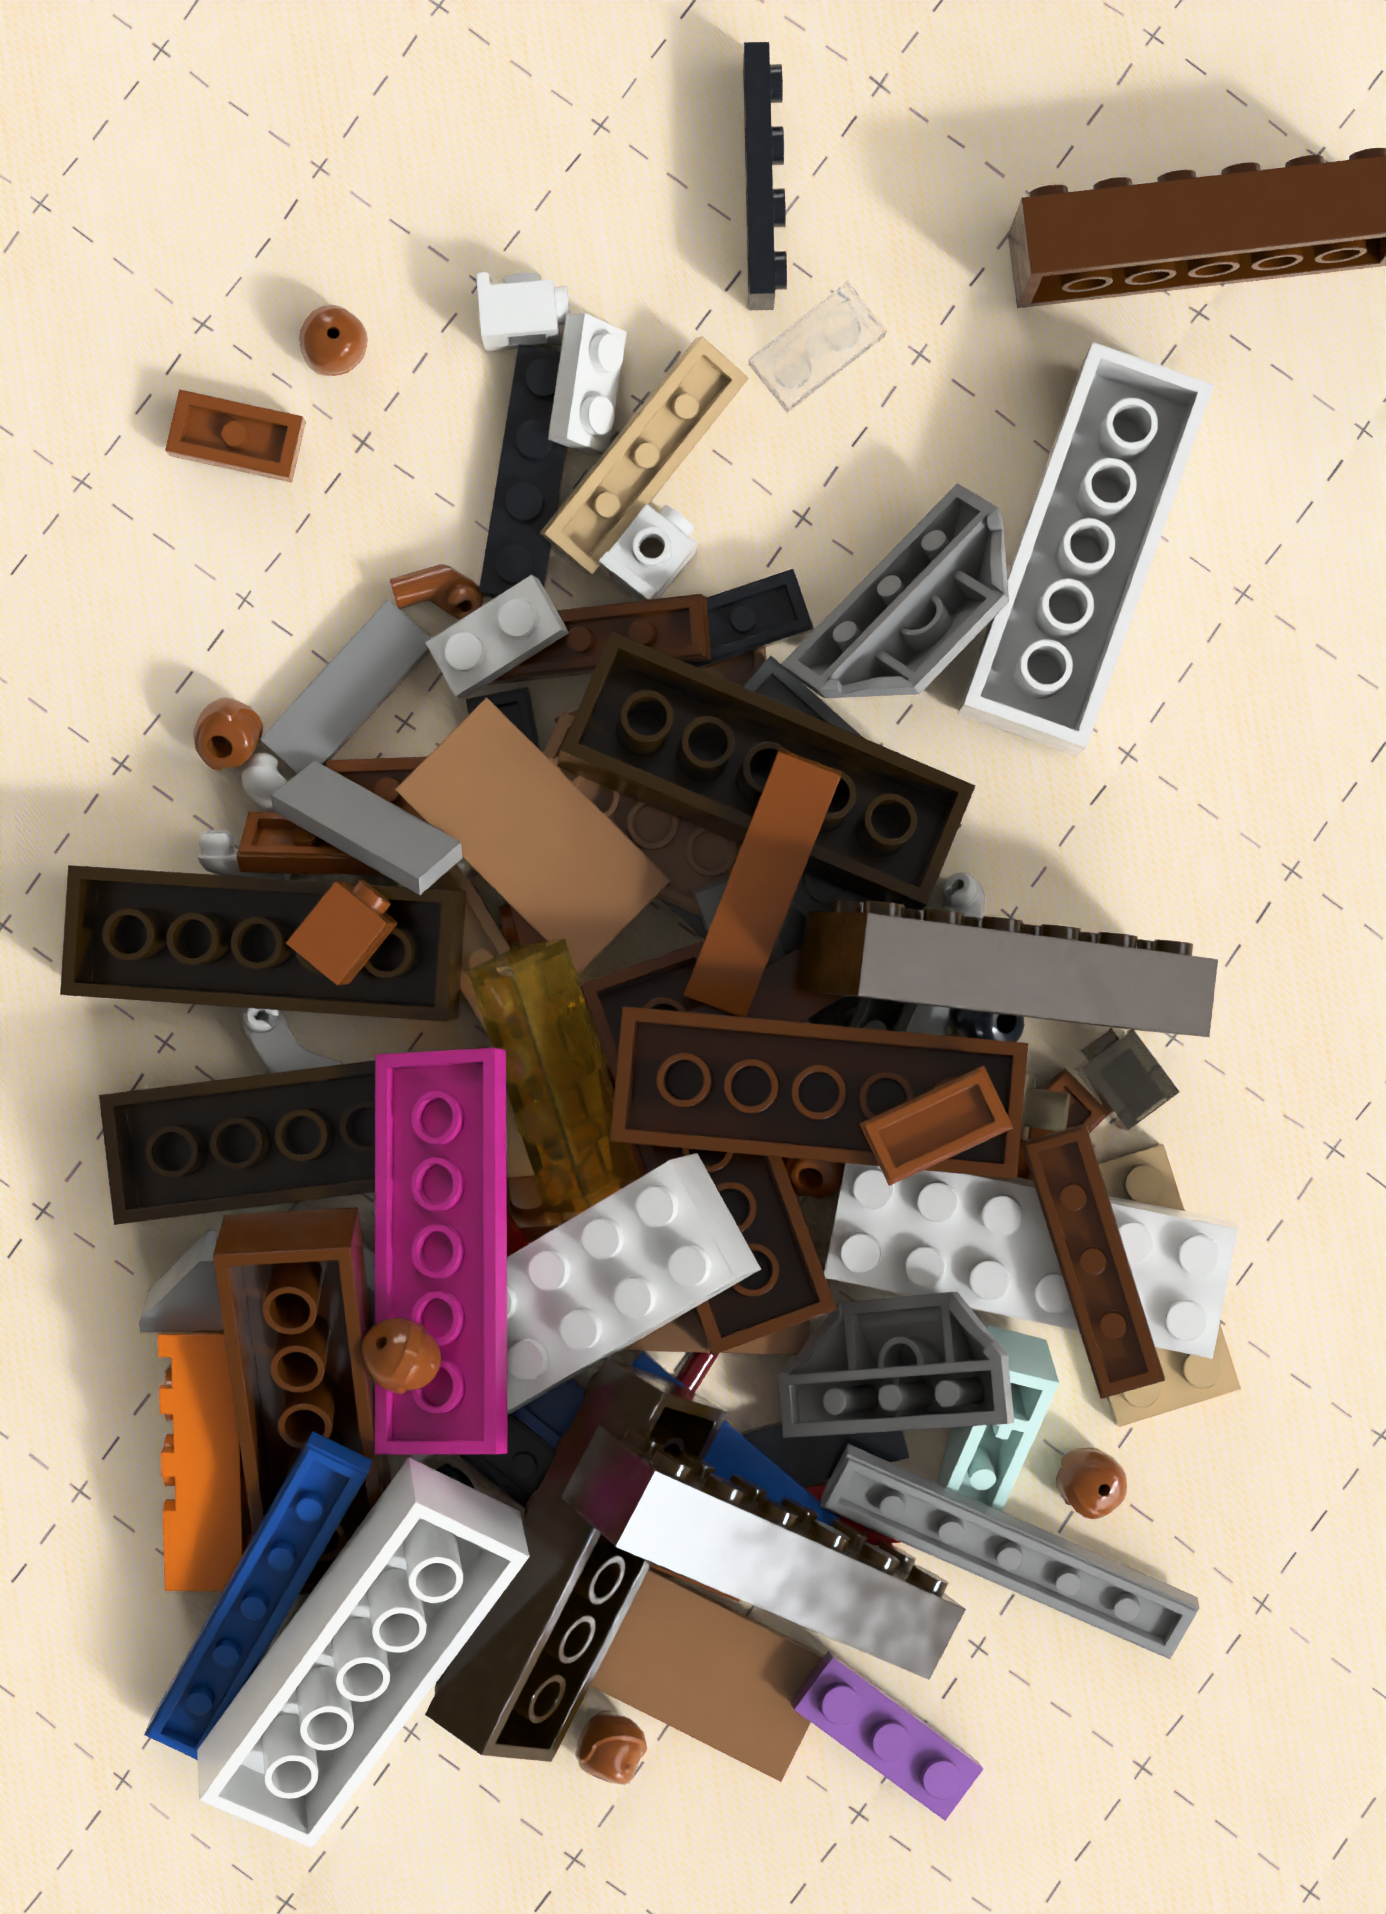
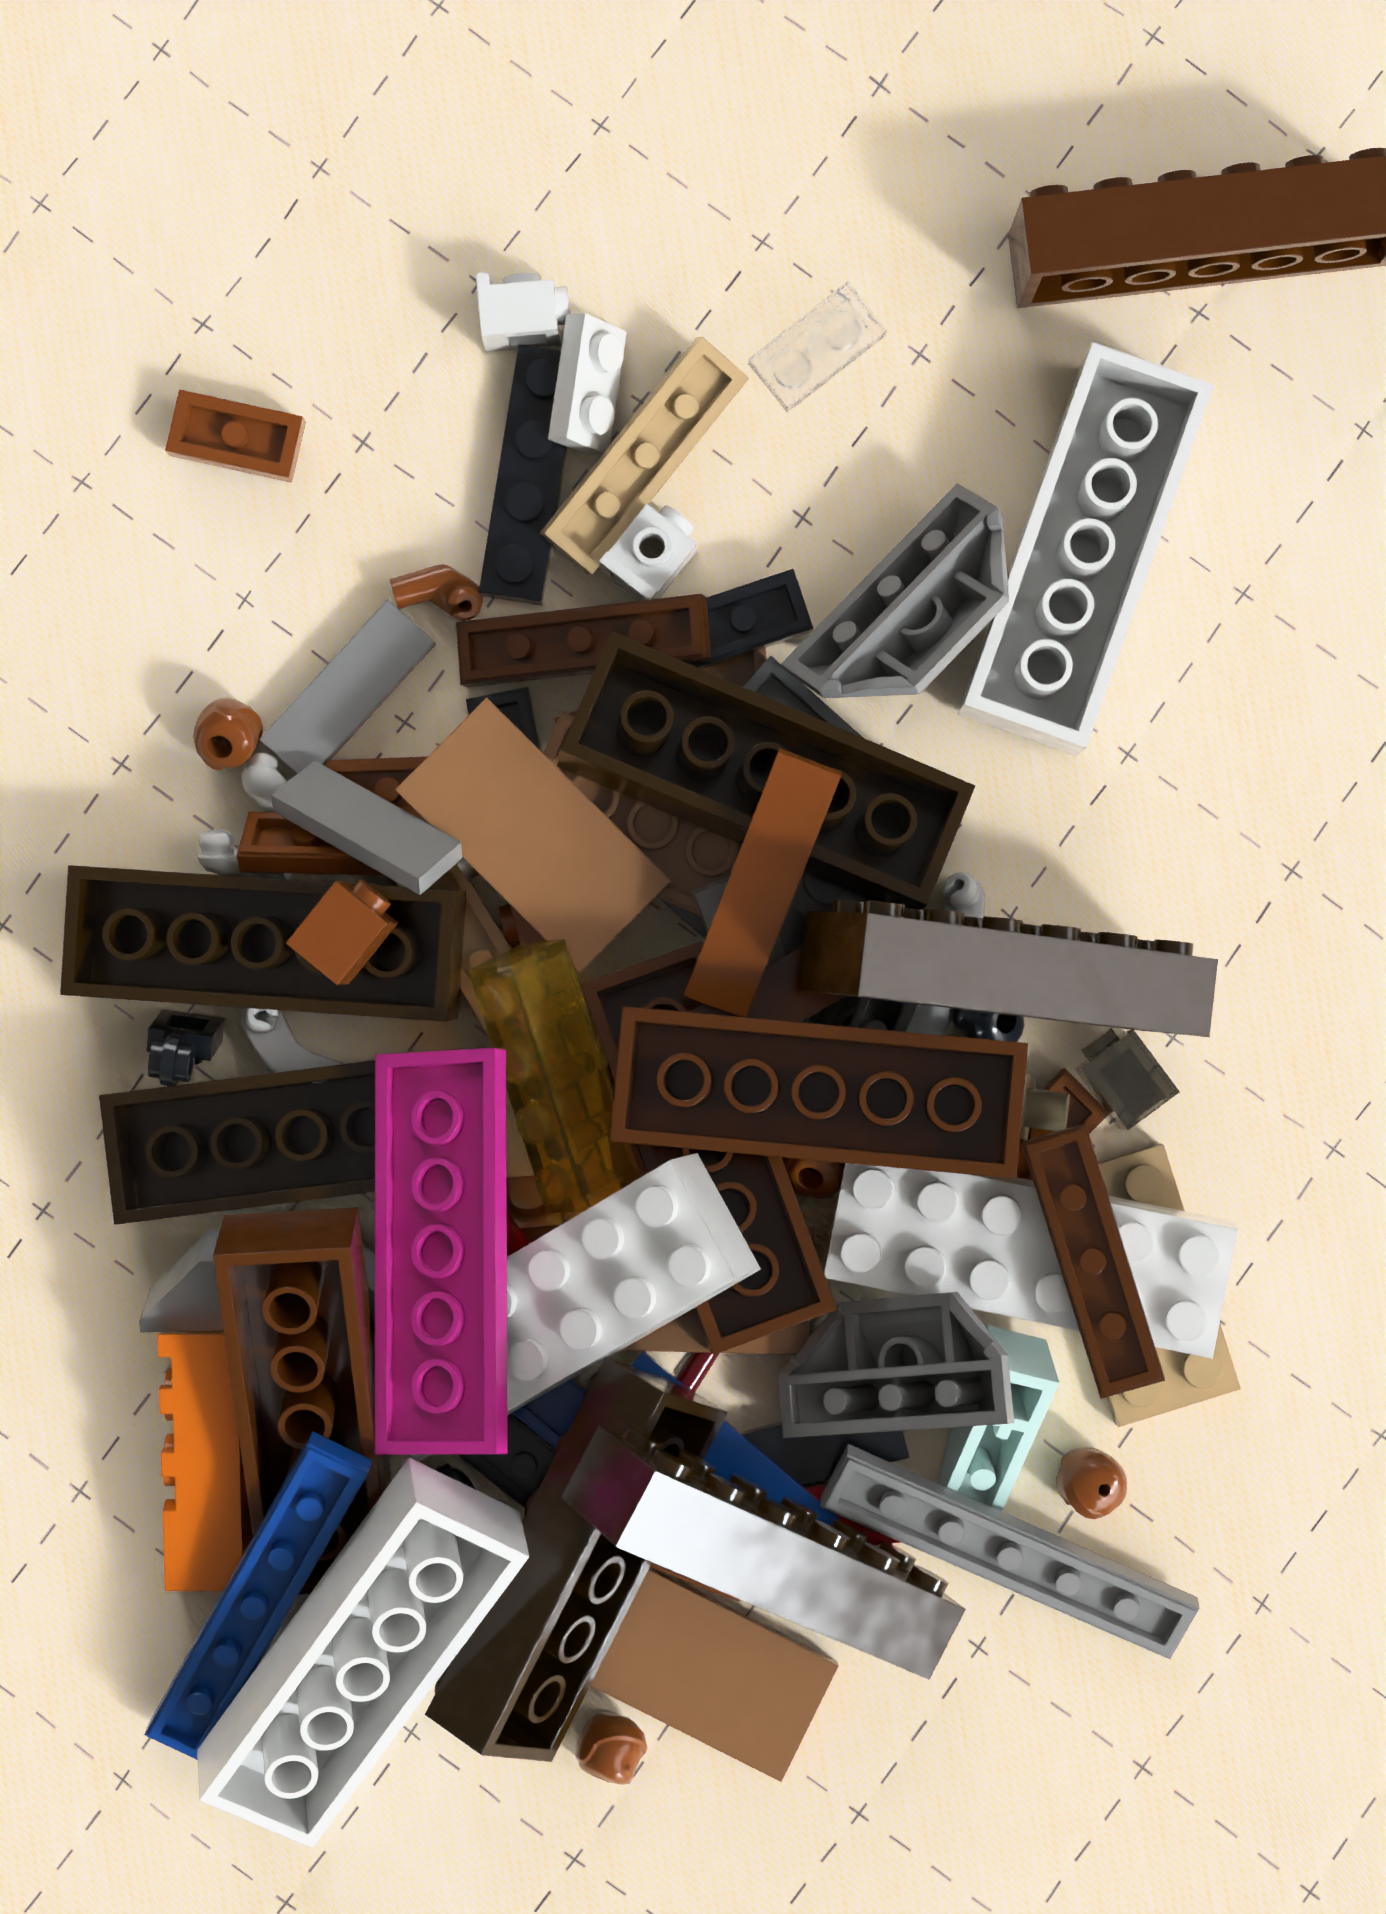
(179, 1043): none -> black plate
(329, 355): dark orange piece -> none
(400, 1355): dark orange piece -> none
(497, 637): white plate -> none
(763, 149): black plate -> none
(886, 1735): medium lavender plate -> none
(936, 1125): dark orange tile -> none

